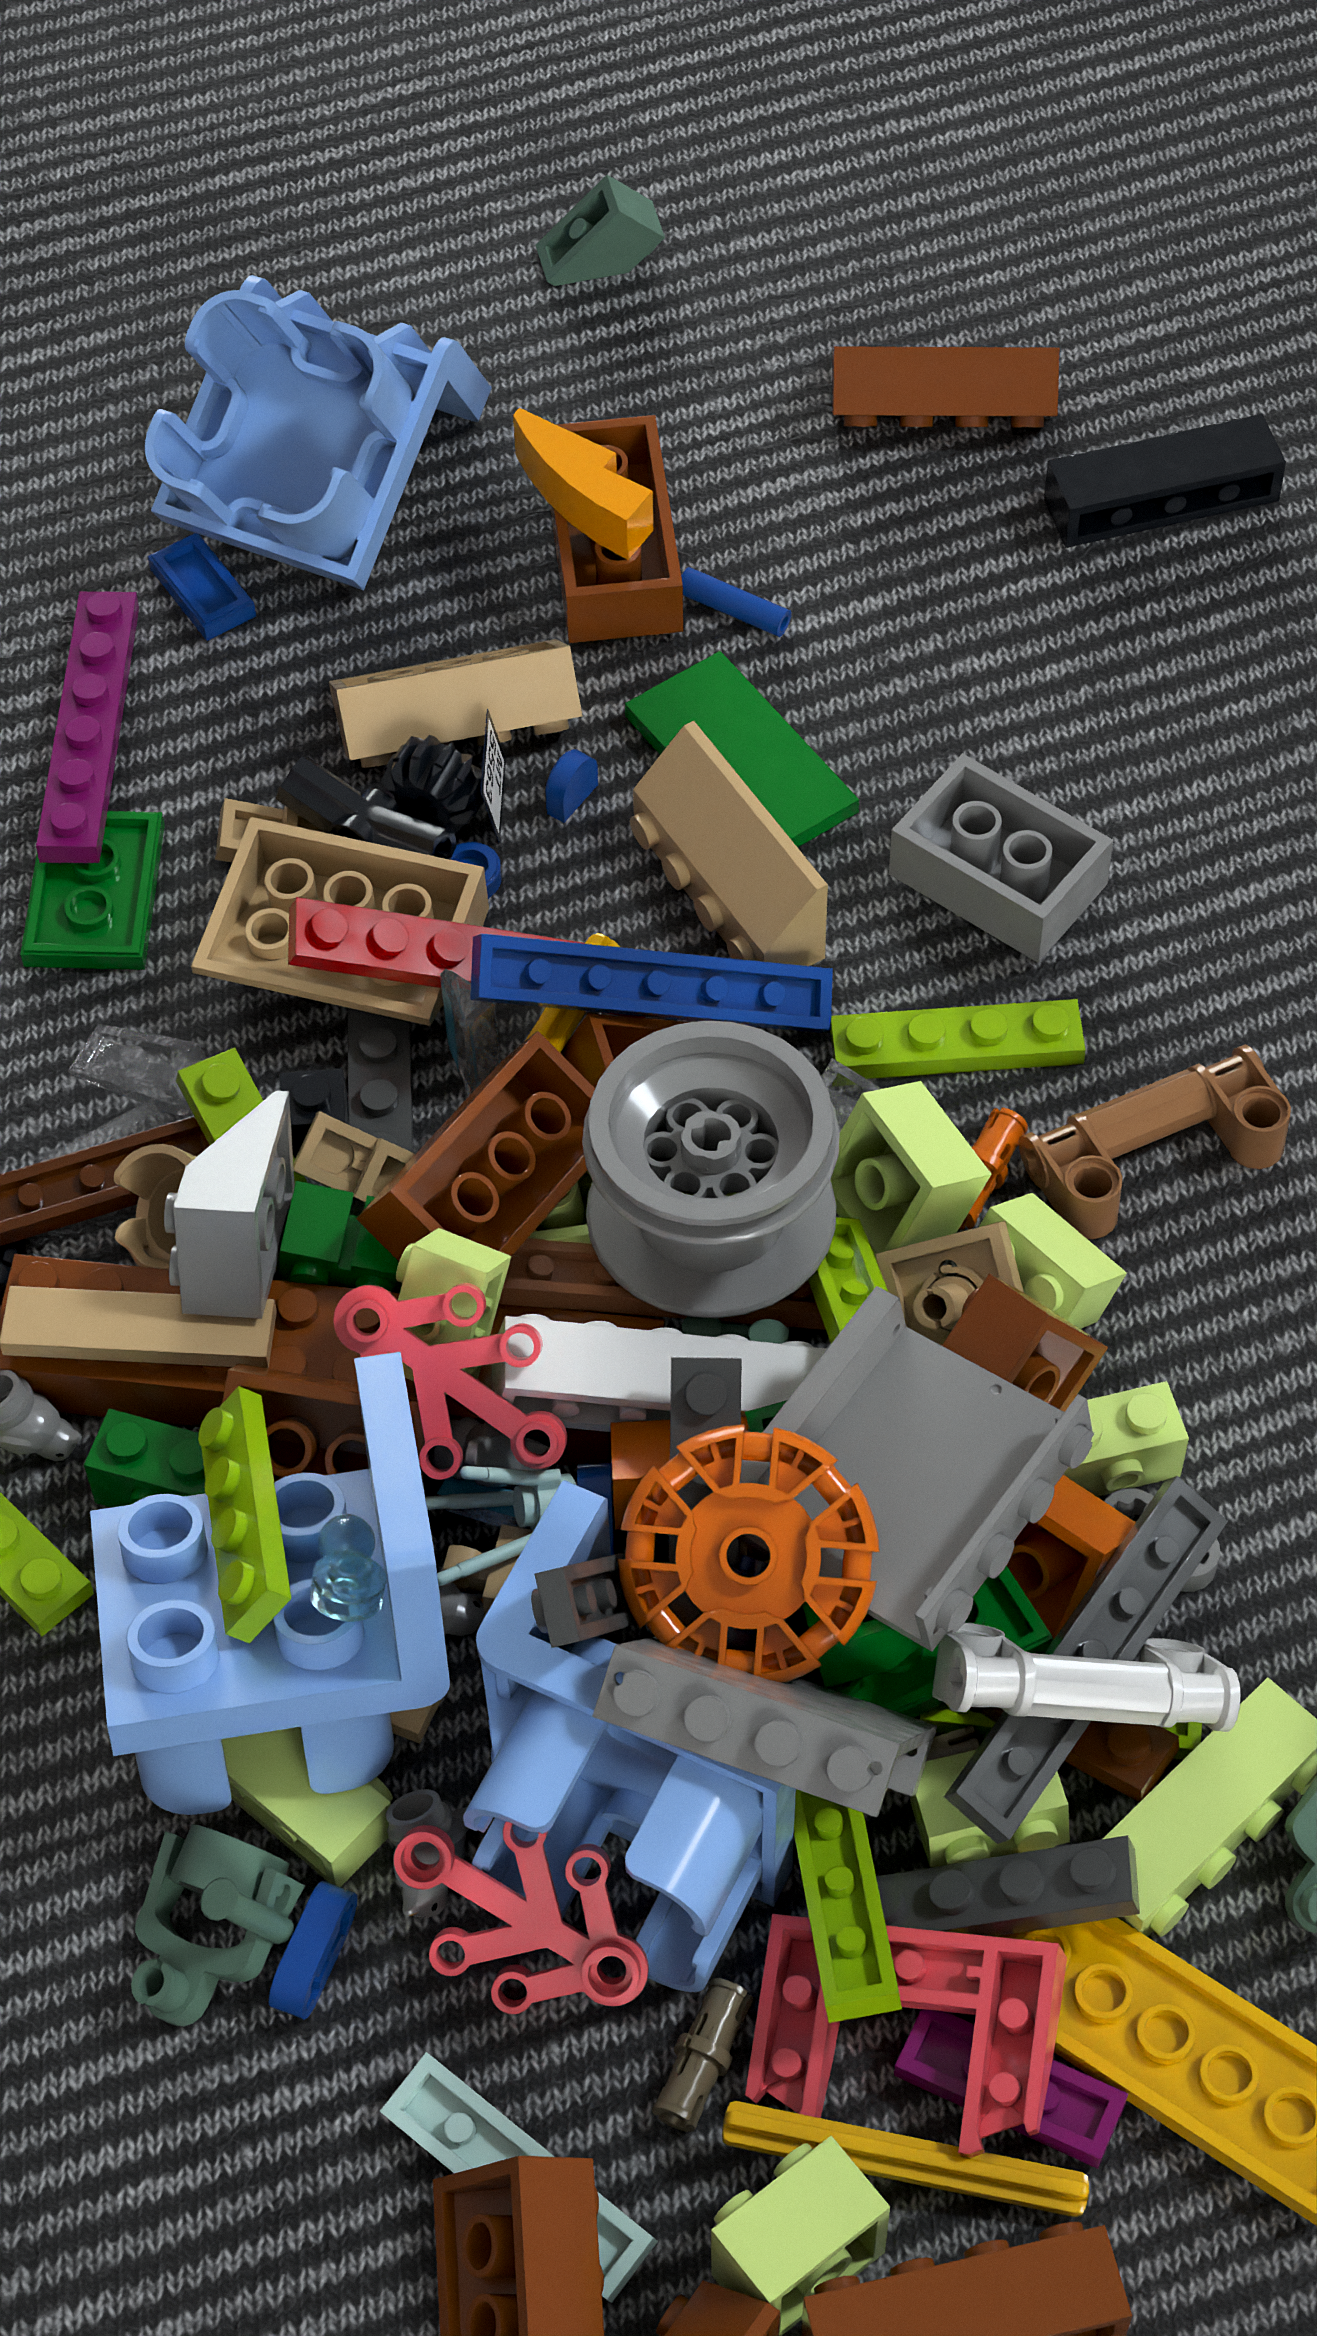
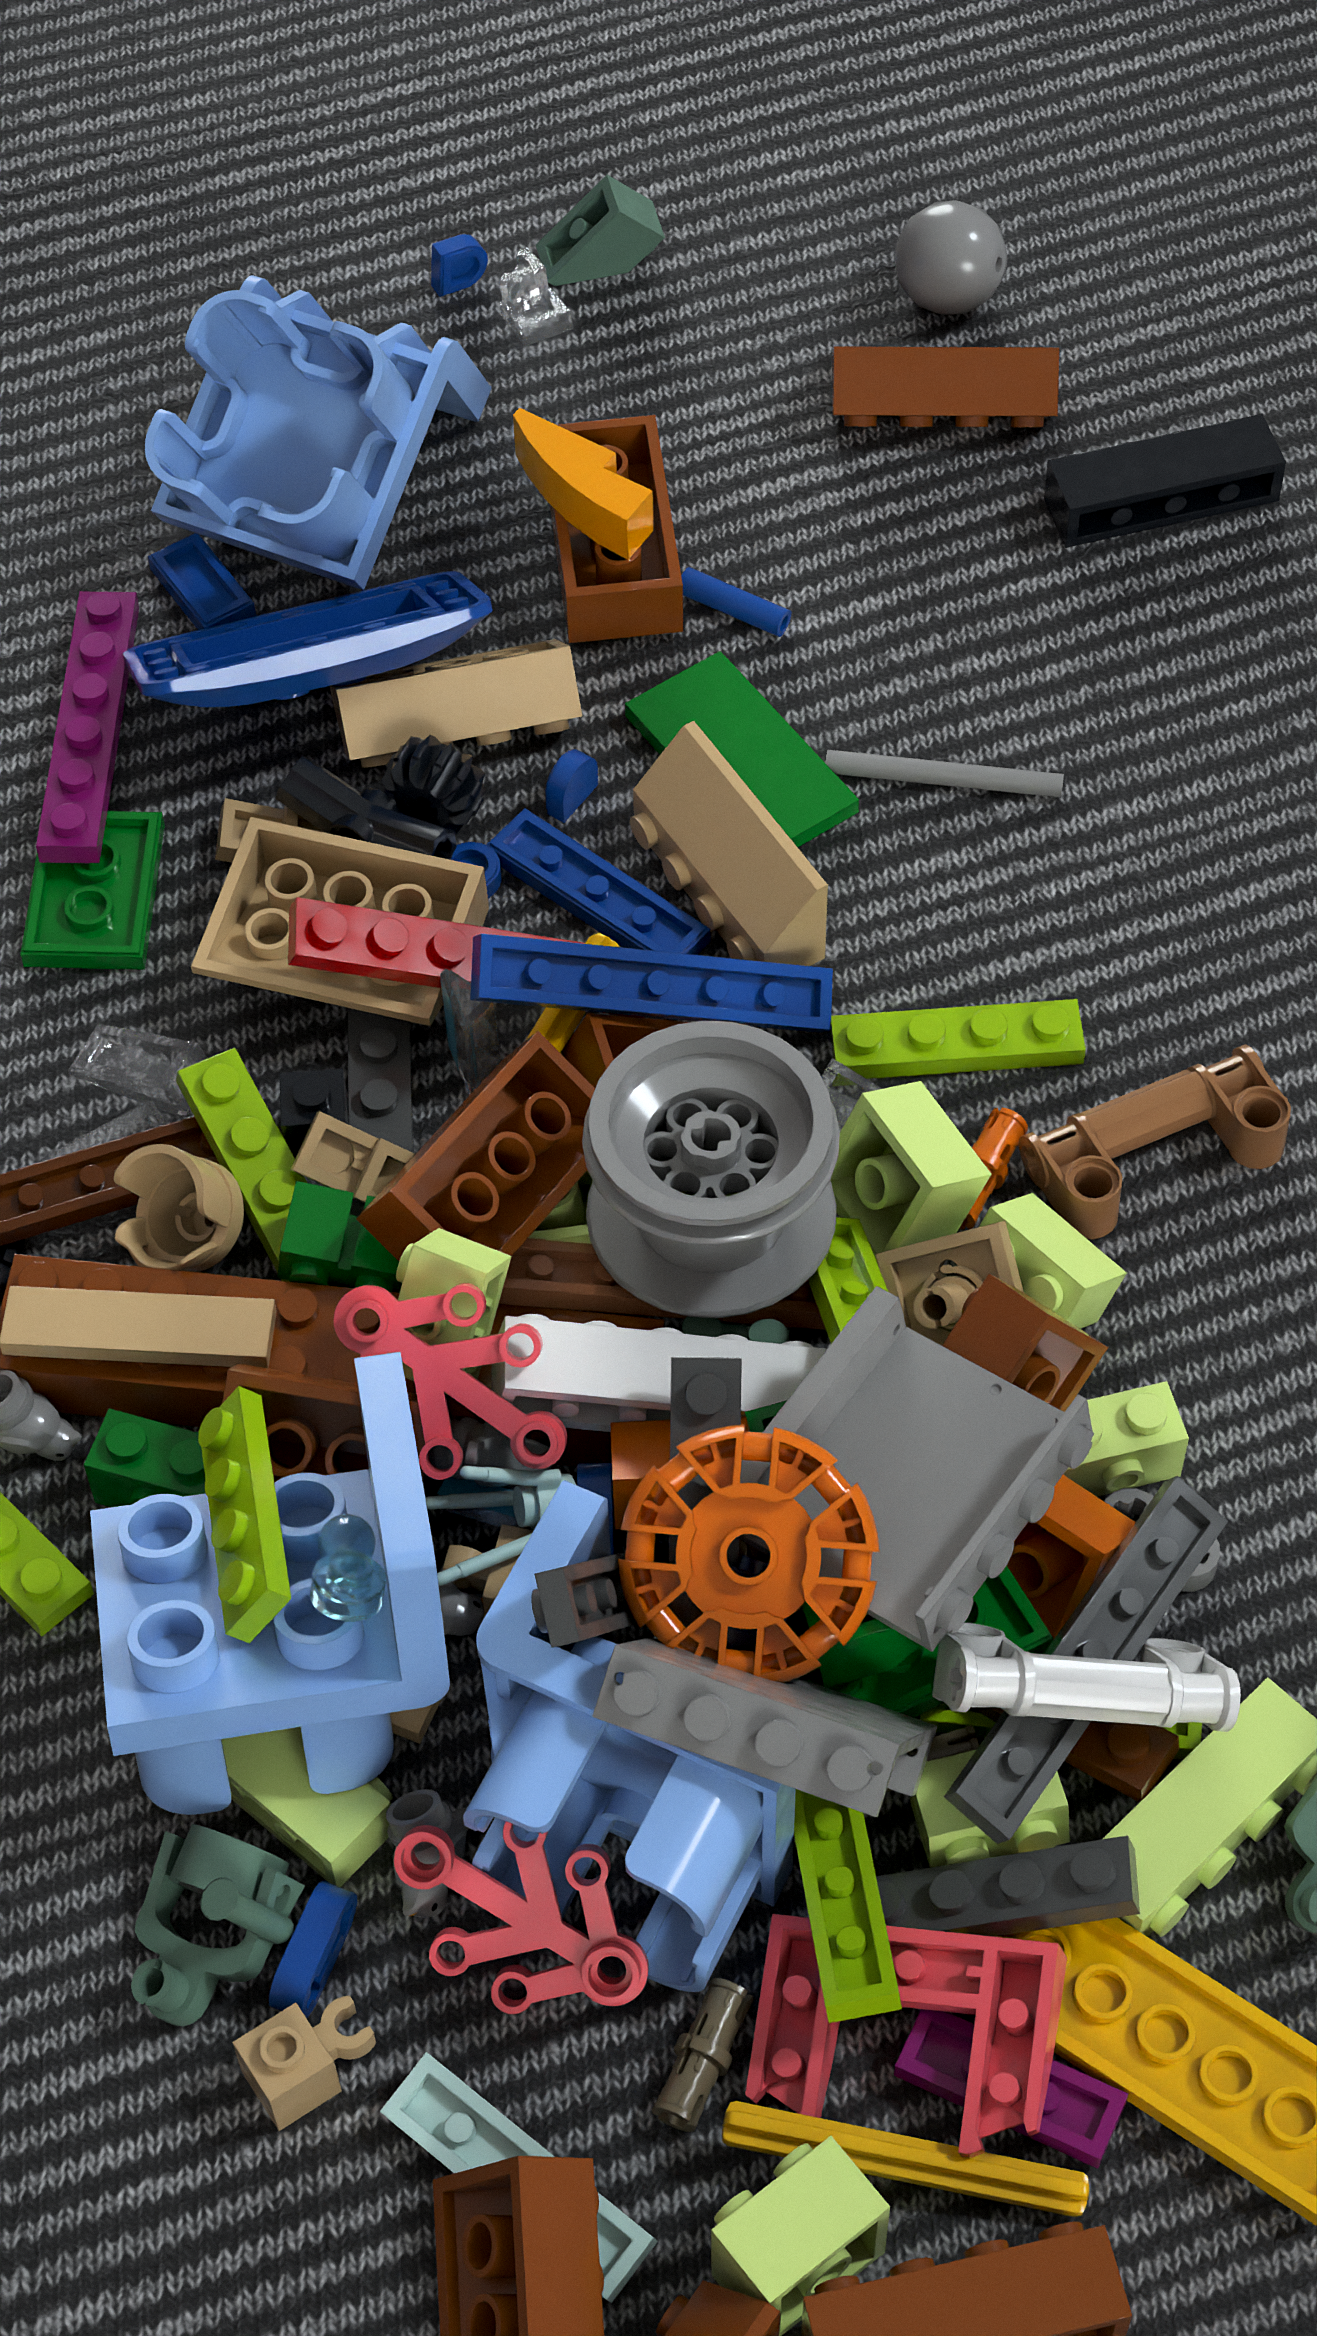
(233, 1215): light grey slope -> none
(294, 2064): none -> tan brick
(310, 644): none -> blue wedge
(456, 264): none -> blue tile
(493, 775): sticker -> none
(530, 304): none -> clear slope
(595, 889): none -> blue tile
(945, 773): none -> light grey bar
(950, 257): none -> light grey piece
(1000, 857): light grey brick -> none

